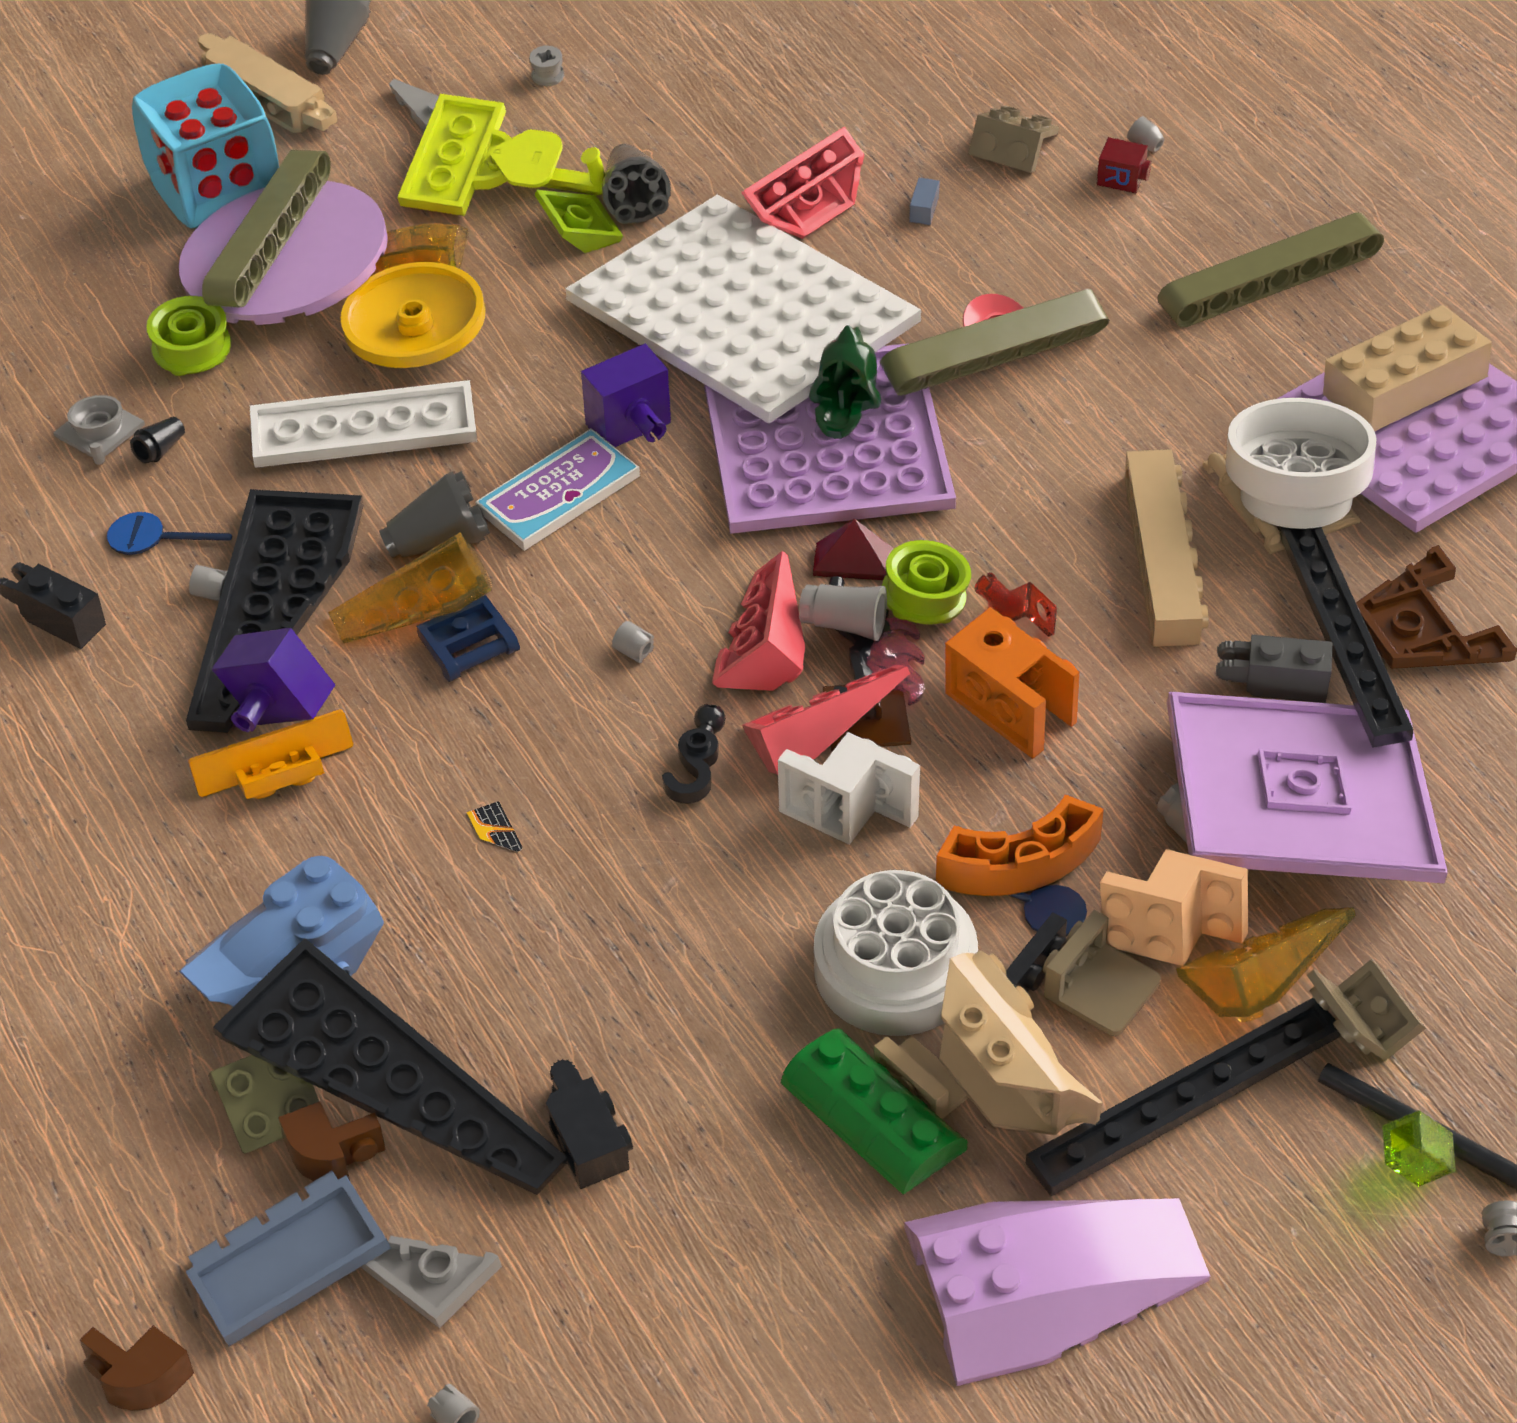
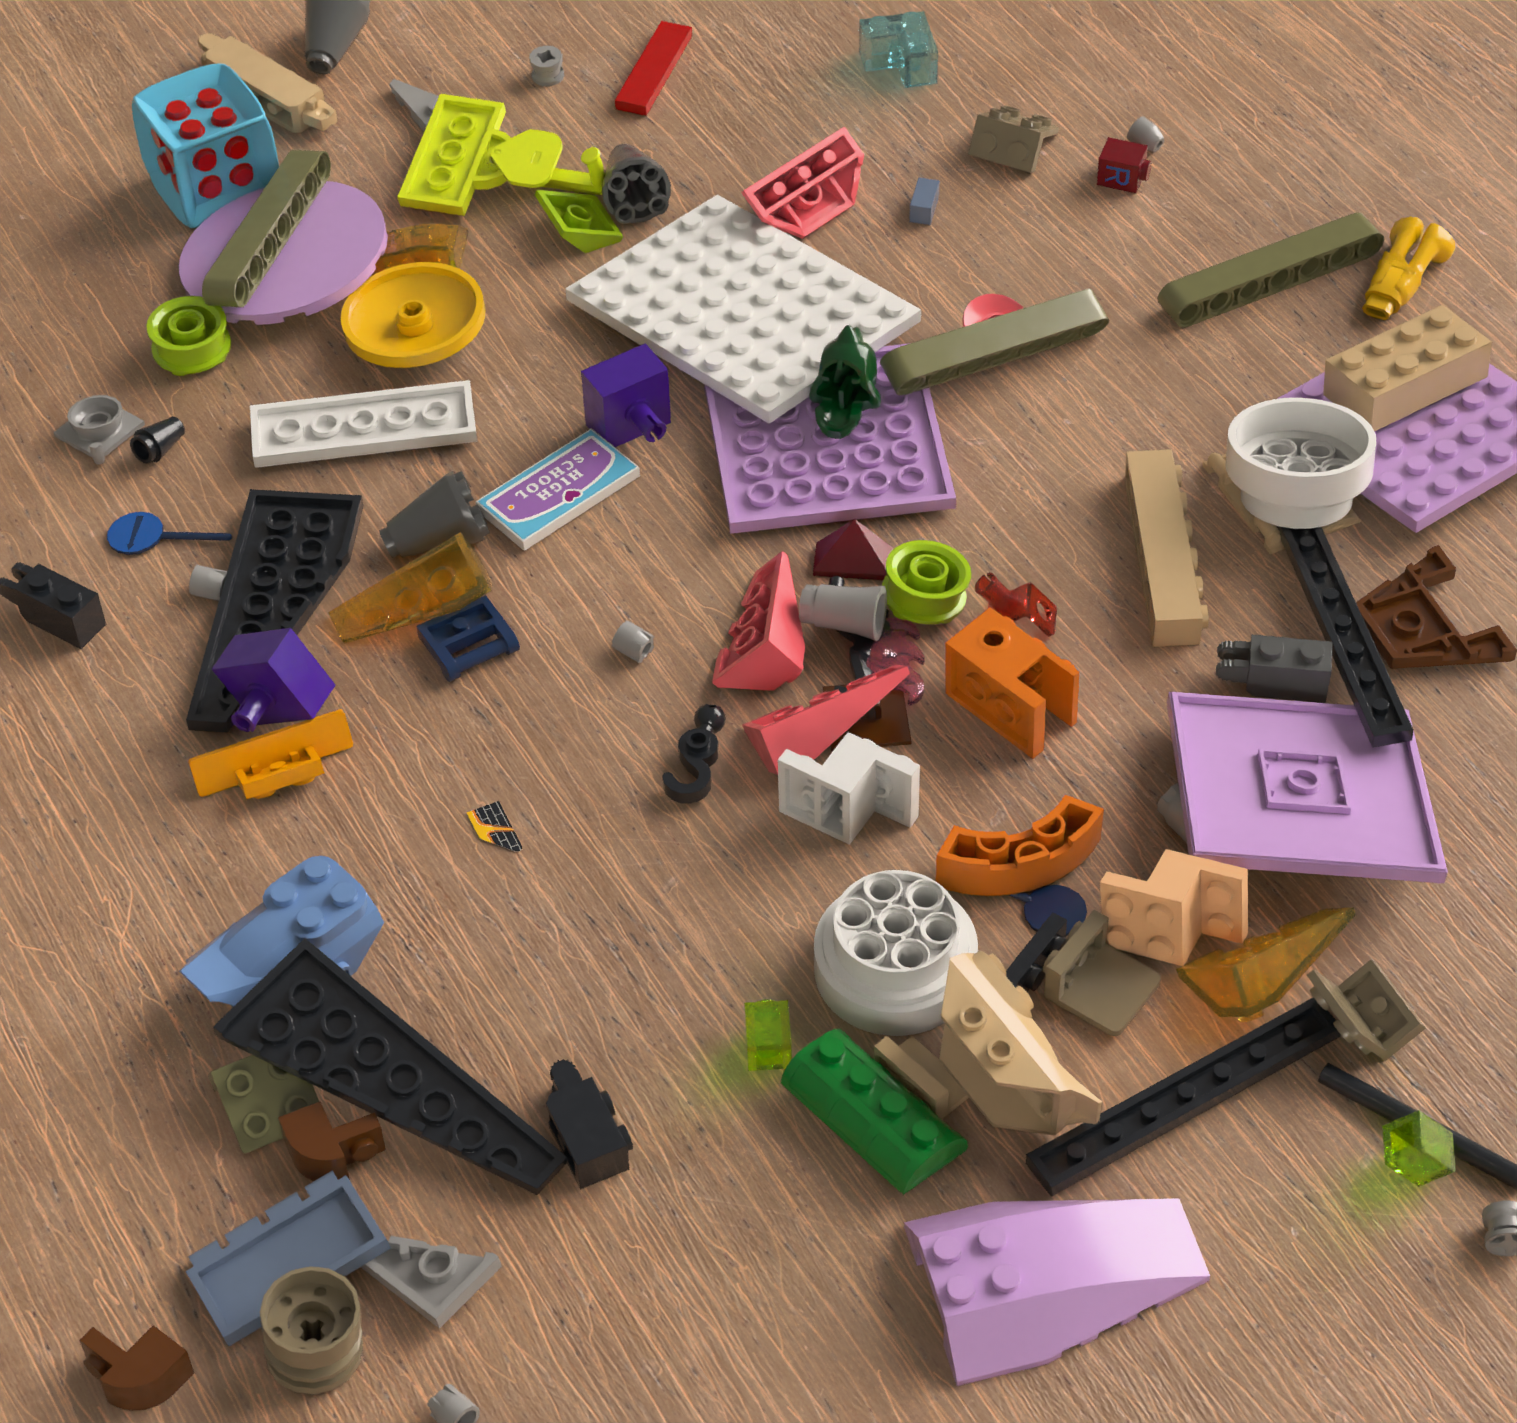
(311, 1330): none -> dark tan wheel
(653, 68): none -> red tile
(768, 1034): none -> clear neon green brick
(900, 43): none -> clear light blue brick
(1395, 278): none -> yellow piece

